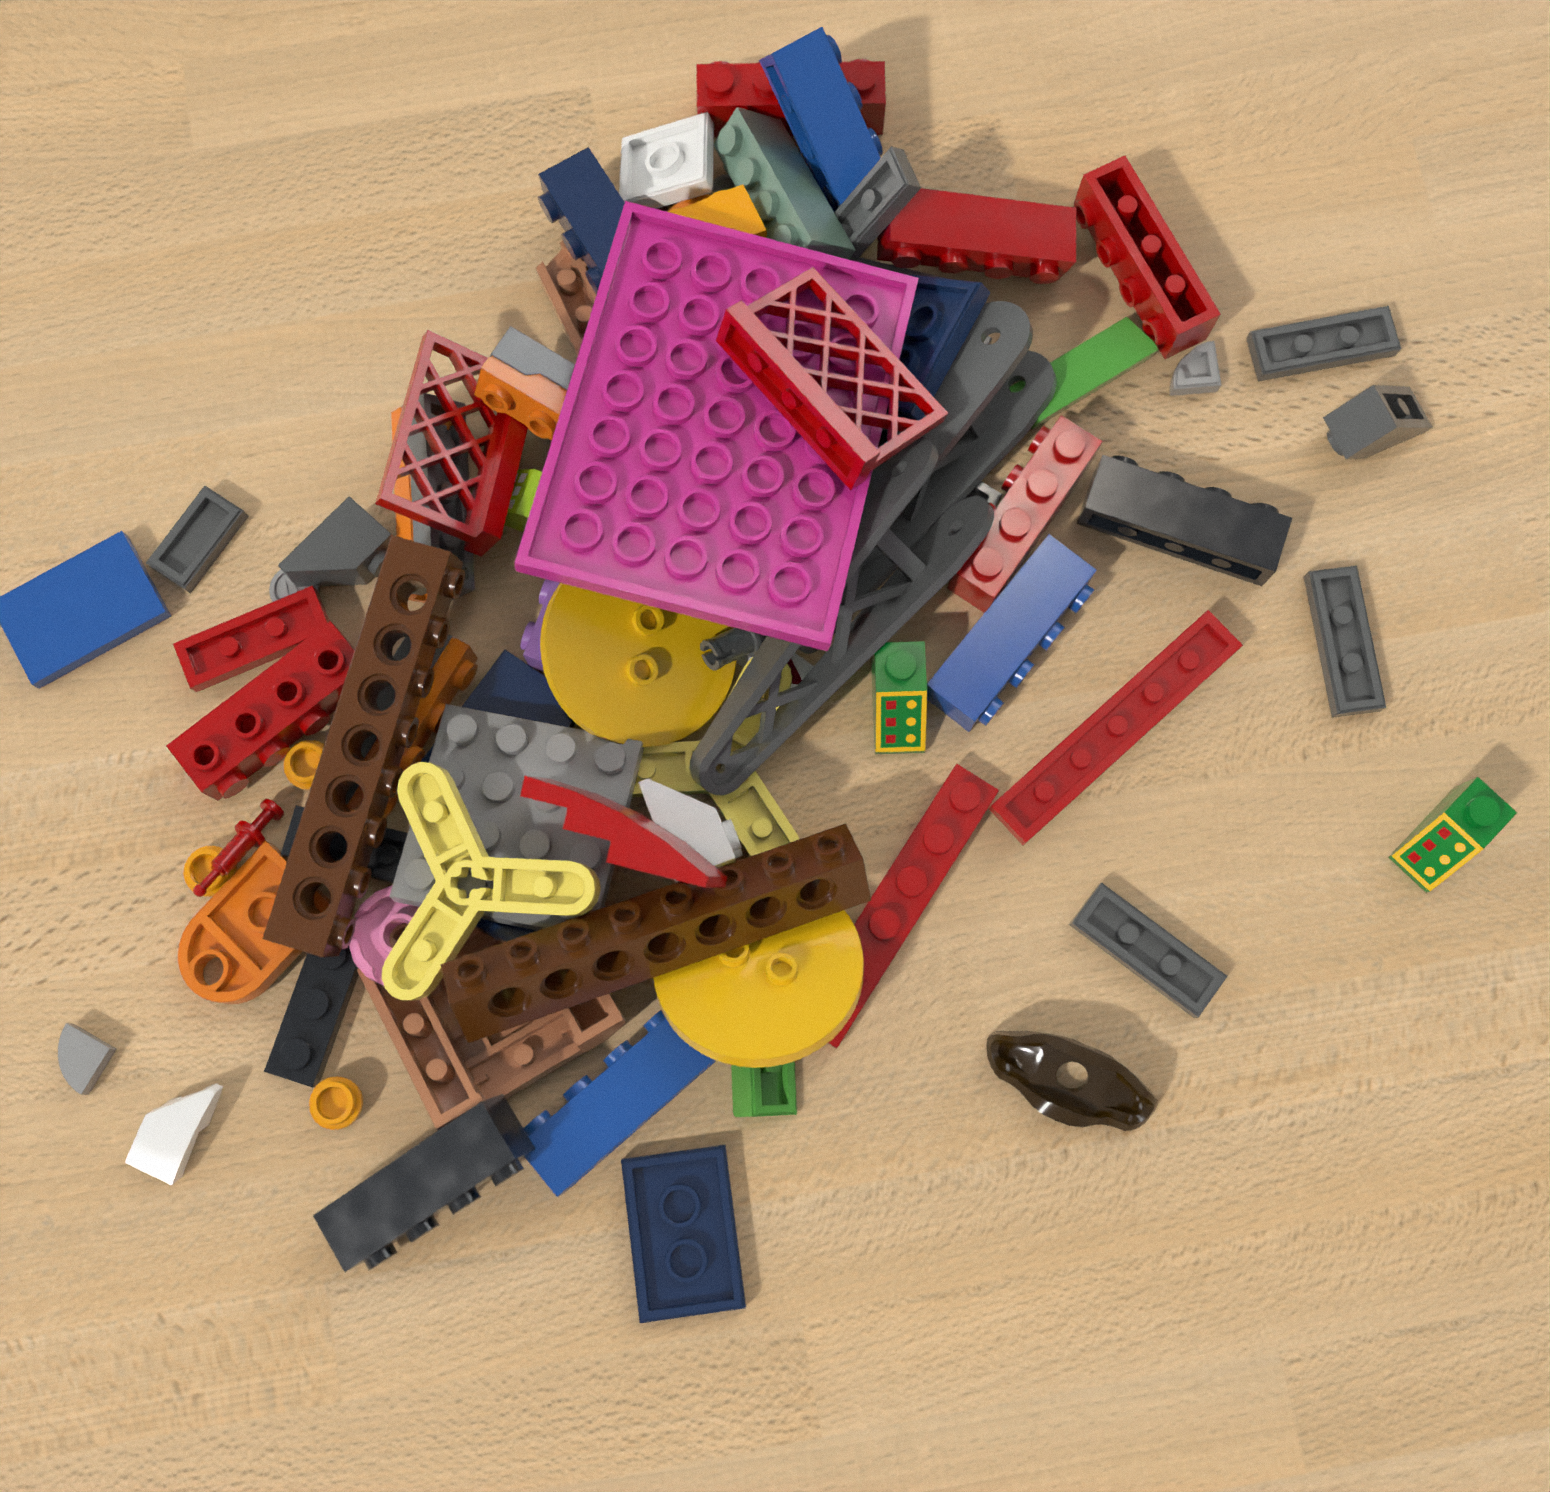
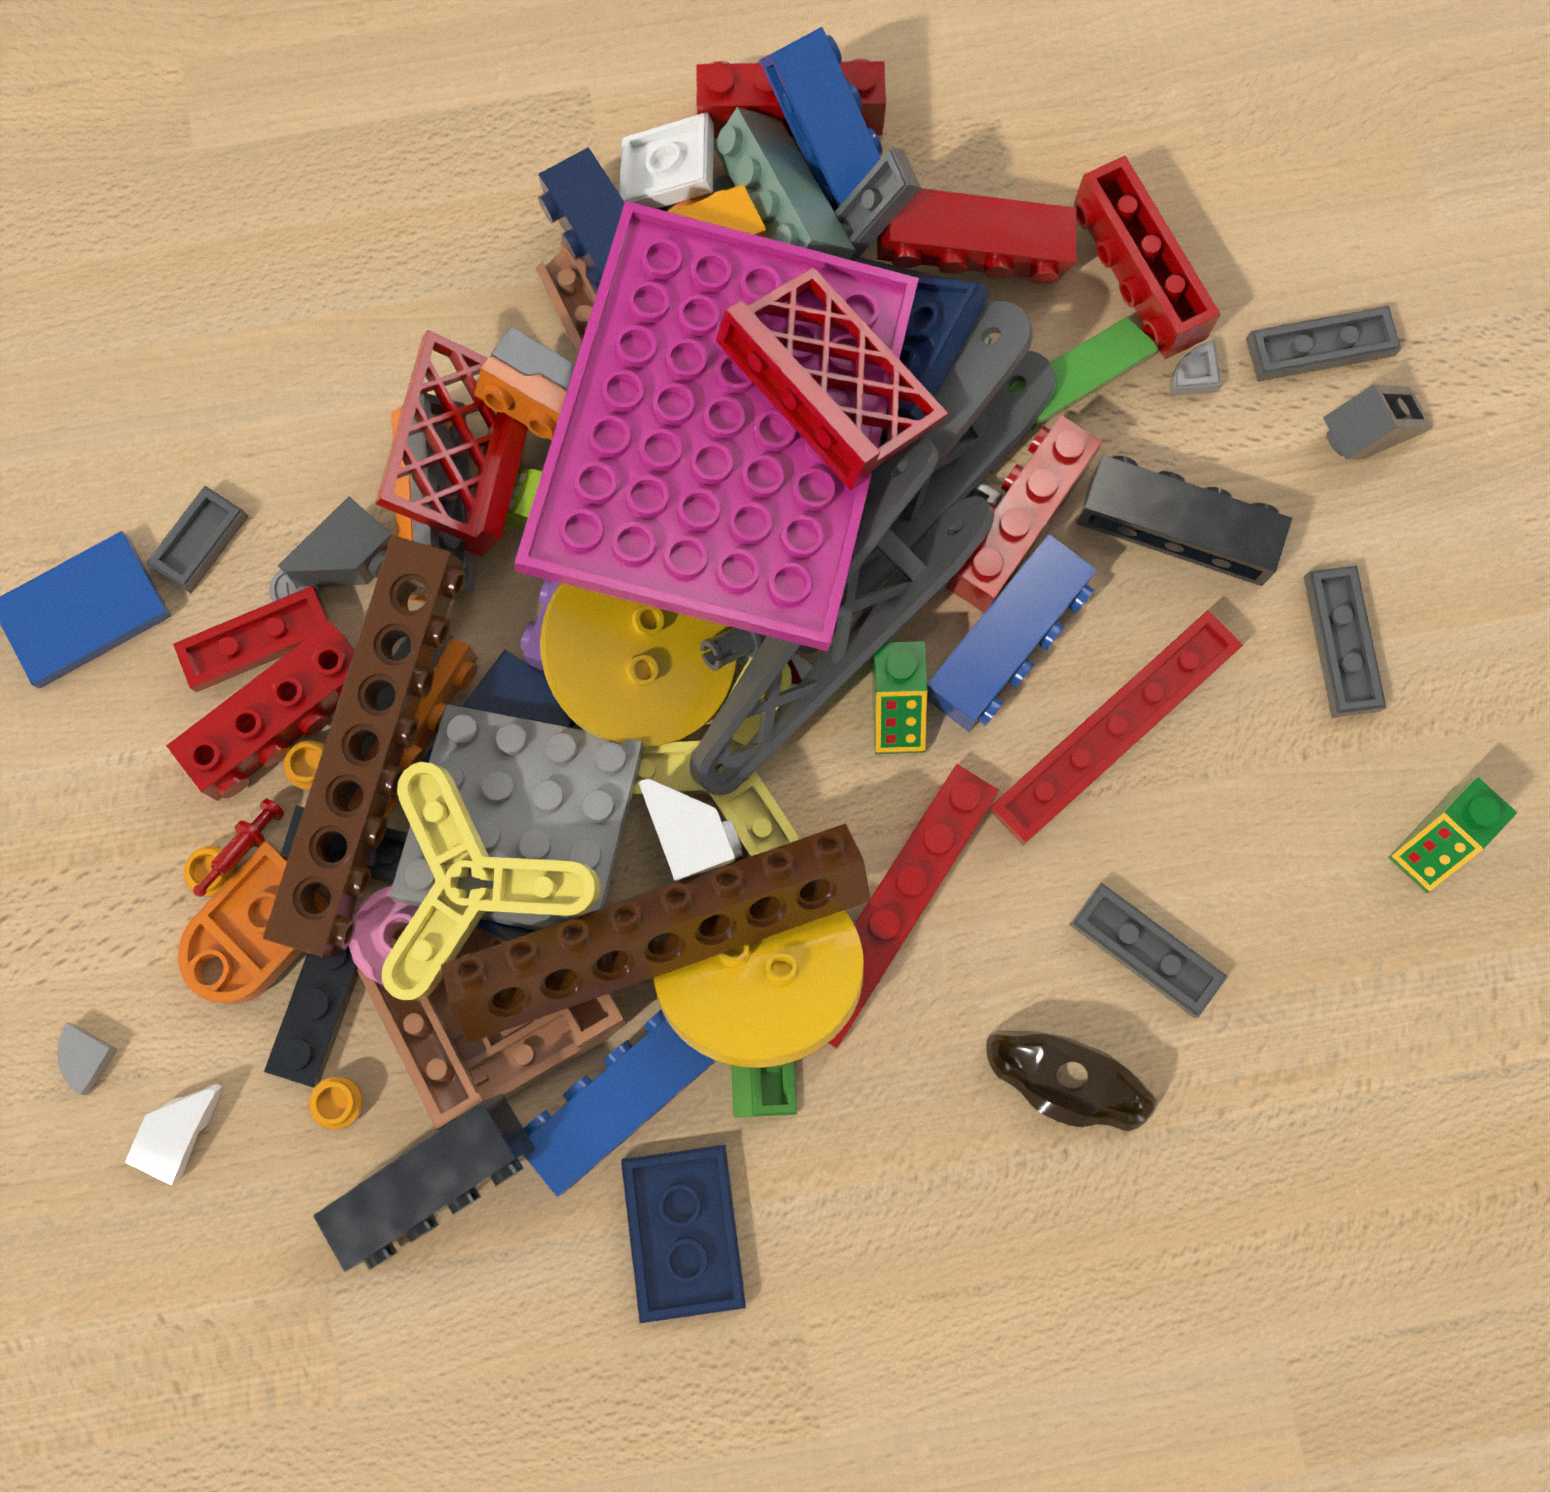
(633, 837): red slope -> none

